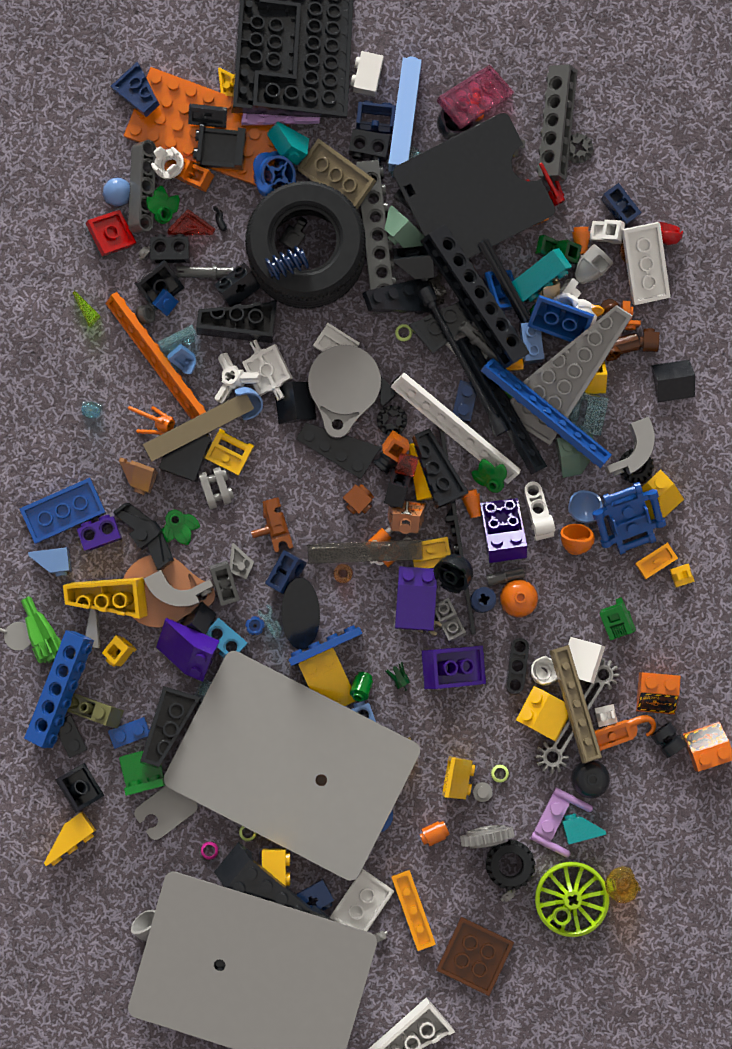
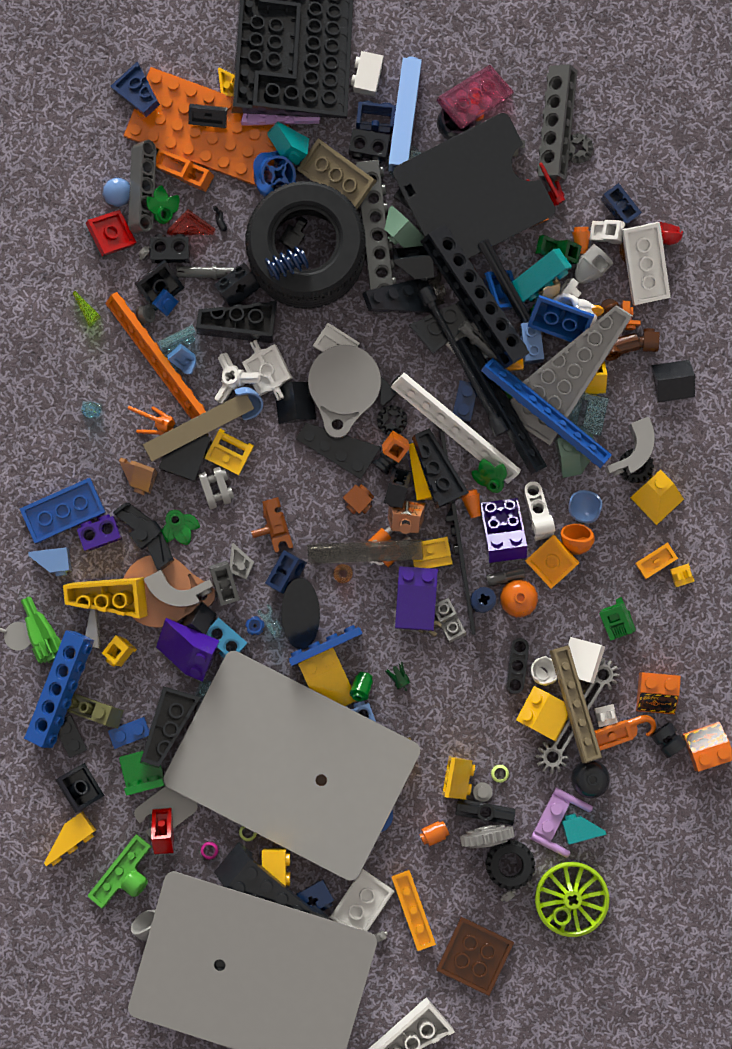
(123, 874): none -> bright green plate
(162, 157): white piece -> none
(162, 831): none -> red slope
(220, 148): black panel -> none
(403, 326): yellowish green piece -> none
(406, 464): clear red tile -> none
(453, 667): dark purple slope -> none
(454, 573): black cylinder -> none
(498, 813): none -> black piece
(552, 561): none -> light orange plate
(622, 885): clear yellow hair -> none
(628, 517): blue brick -> none

